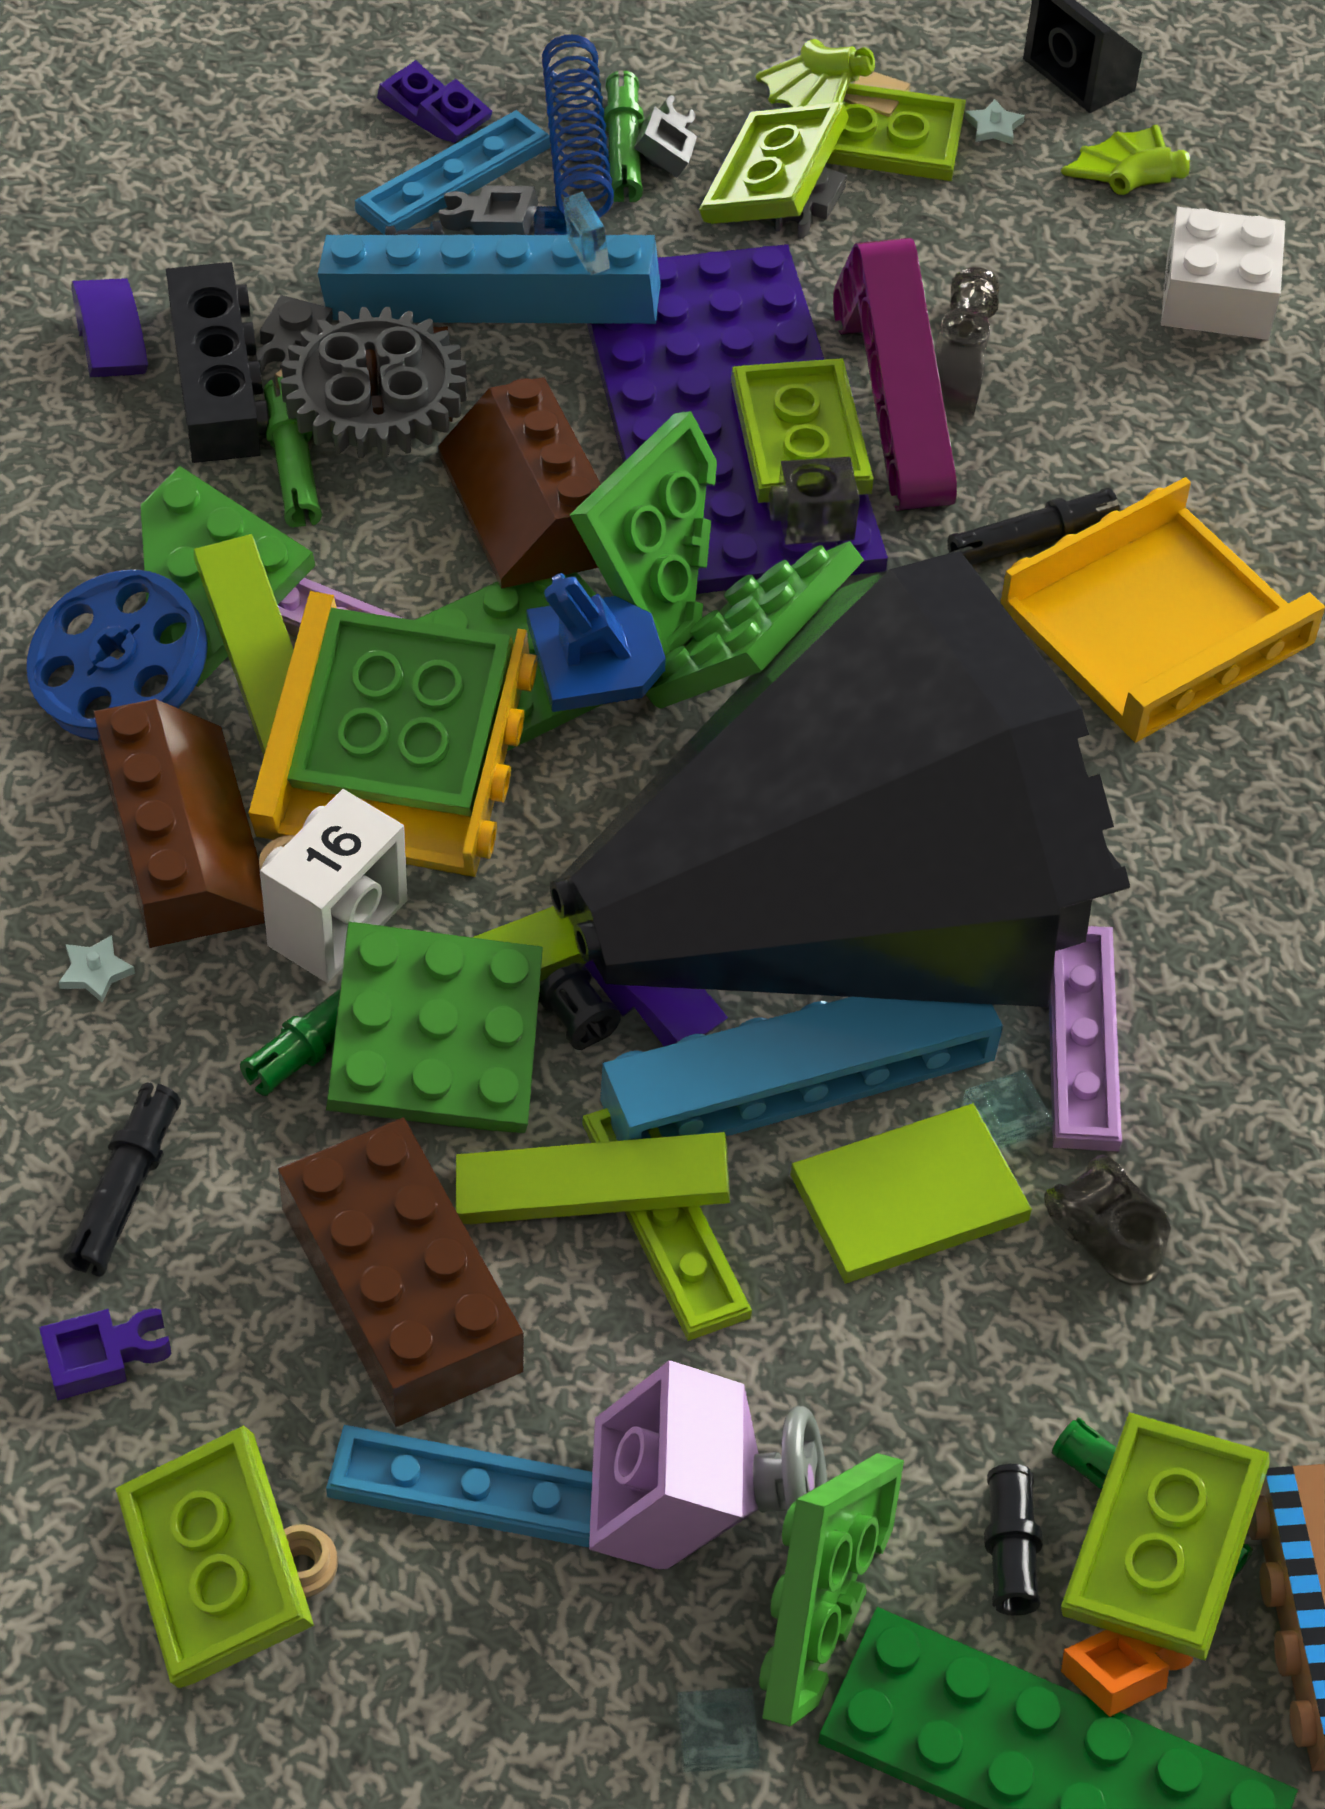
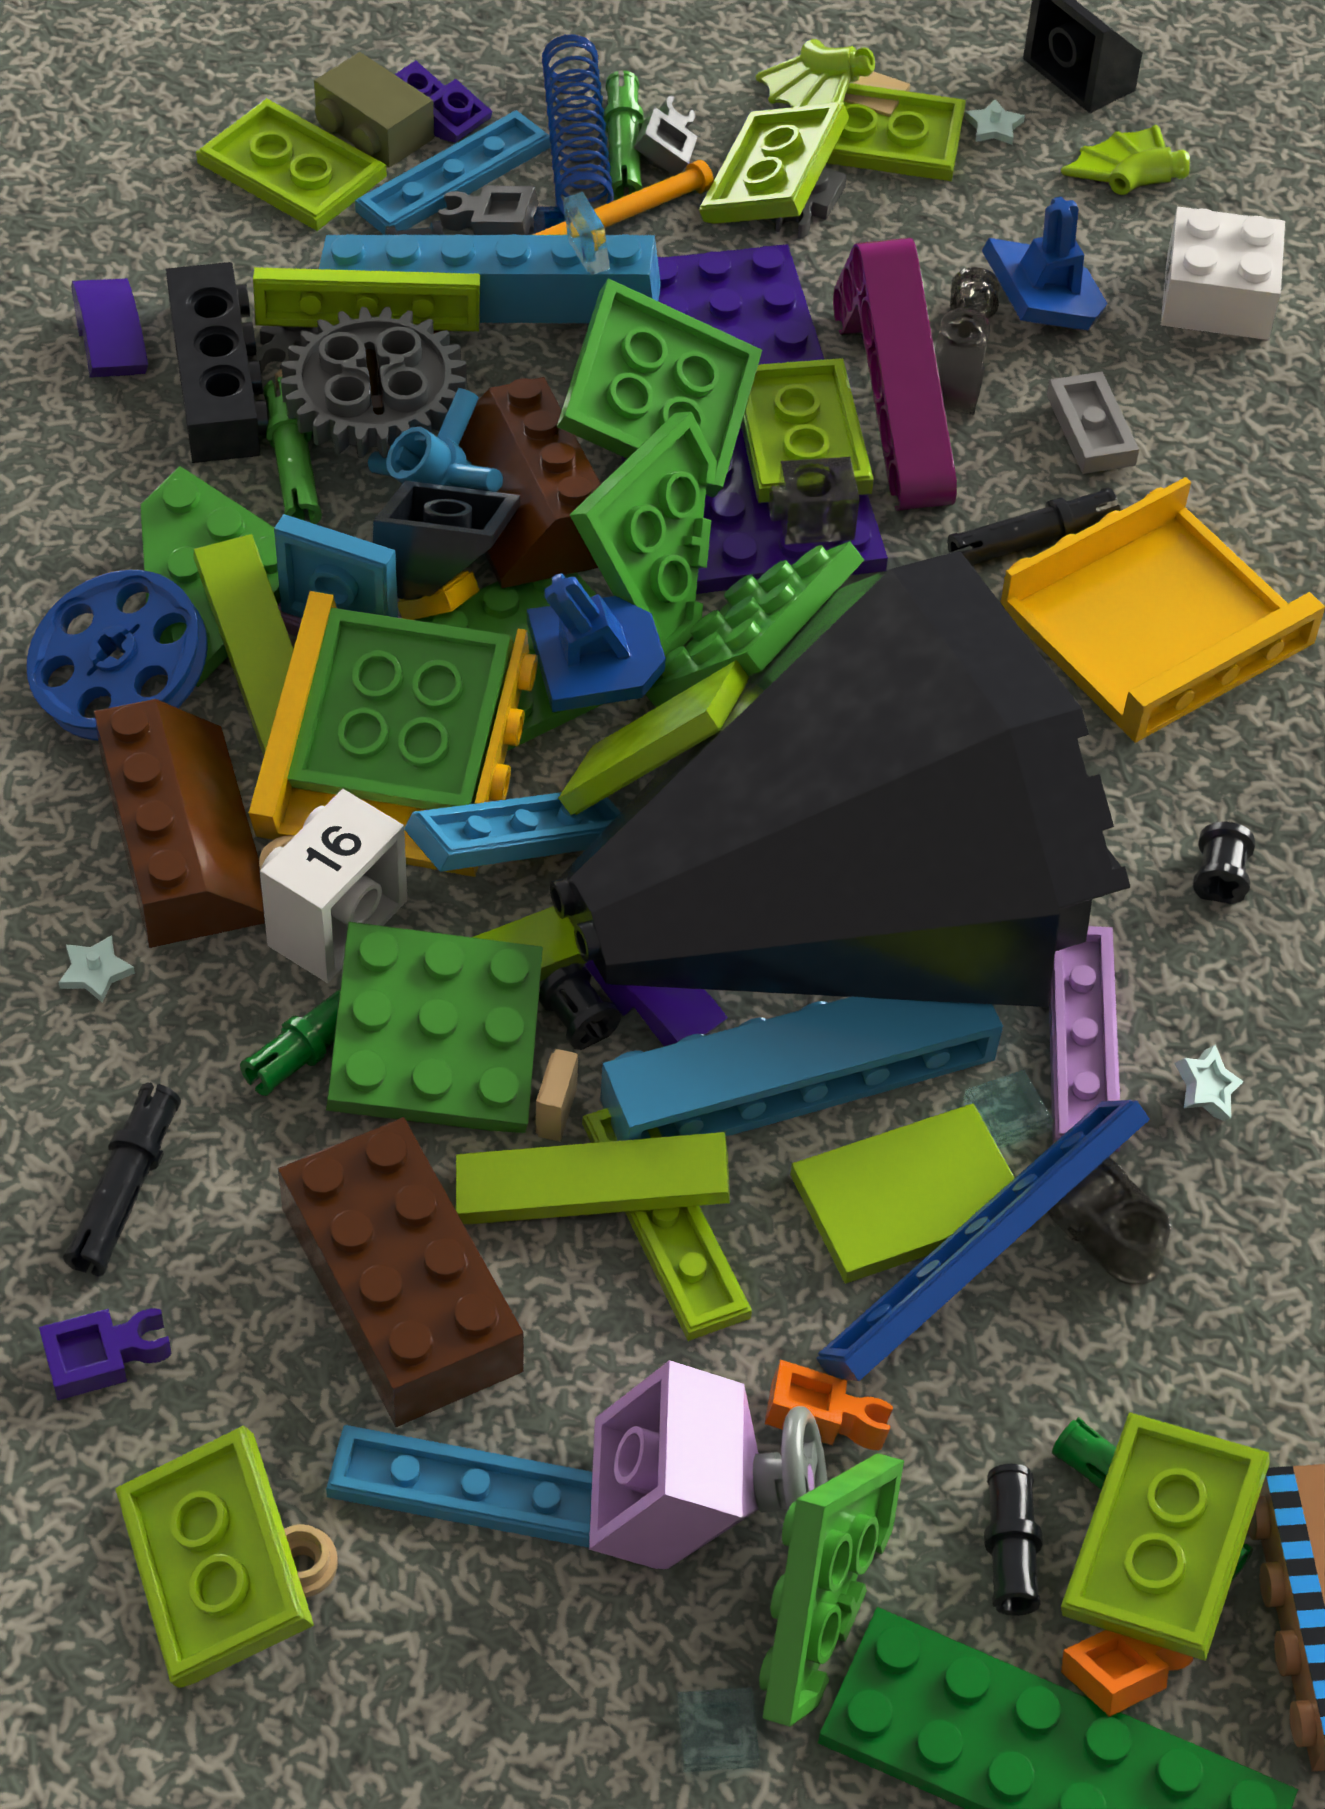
(291, 164): none -> lime tile
(307, 295): none -> lime tile
(335, 564): none -> dark azure tile
(373, 109): none -> olive brick
(438, 460): none -> dark azure bar
(439, 532): none -> black slope
(443, 601): none -> yellow tile
(506, 830): none -> dark azure tile
(556, 1094): none -> tan tile
(654, 738): none -> lime tile
(655, 362): none -> bright green plate
(695, 177): none -> light orange bar
(835, 1412): none -> orange plate
(981, 1239): none -> blue tile
(1048, 276): none -> blue piece
(1092, 422): none -> light grey plate
(1208, 1083): none -> light aqua piece
(1224, 862): none -> black bush

